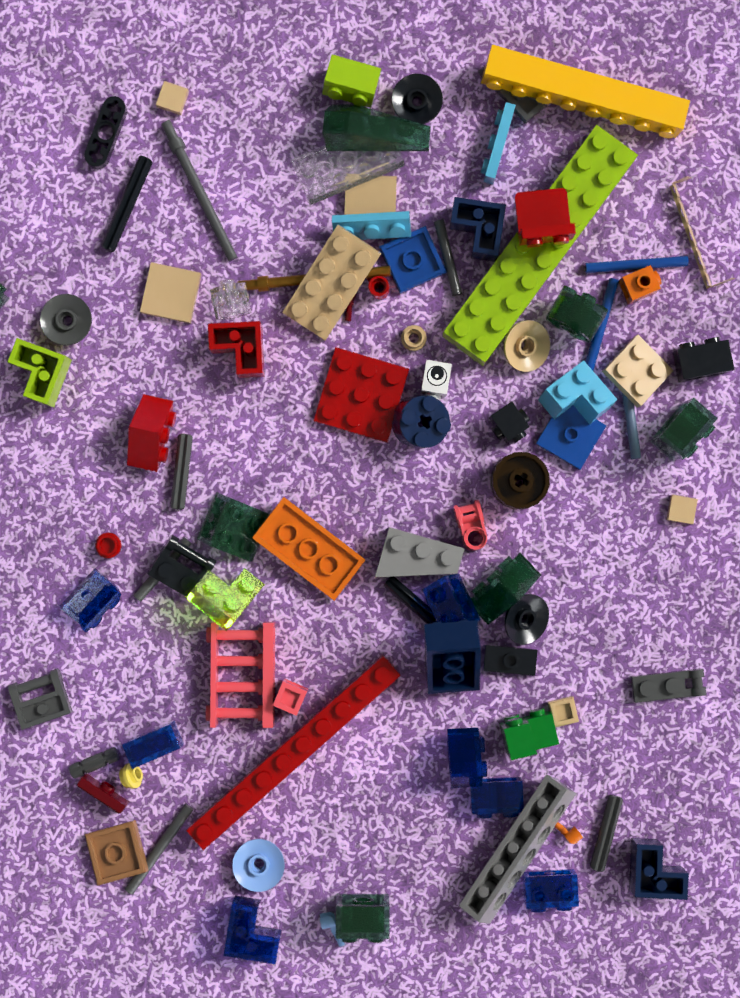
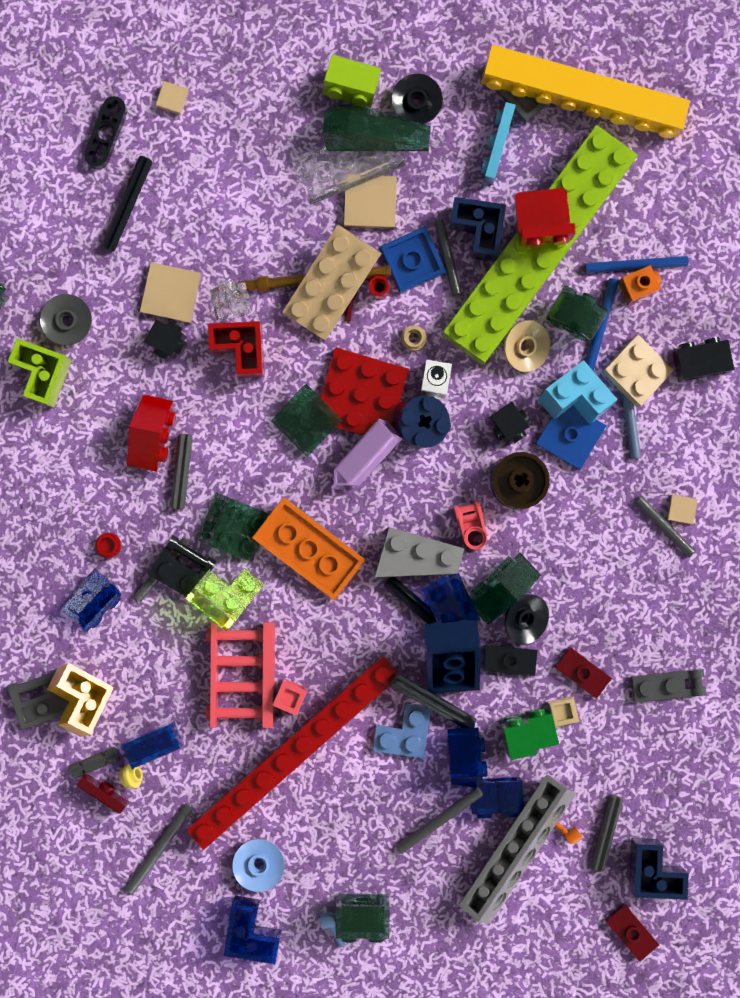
(85, 696): none -> yellow brick
(116, 852): medium nougat plate -> none
(166, 339): none -> black brick
(178, 147): dark grey bar -> none
(306, 420): none -> clear green plate
(366, 455): none -> lavender piece
(375, 224): medium azure plate -> none
(409, 739): none -> medium blue plate
(432, 701): none -> black axle
(439, 820): none -> dark grey bar
(550, 890): clear blue brick -> none
(583, 672): none -> dark red plate
(632, 932): none -> dark red plate
(672, 534): none -> dark grey bar
(676, 196): tan piece -> none
(684, 429): clear green brick -> none

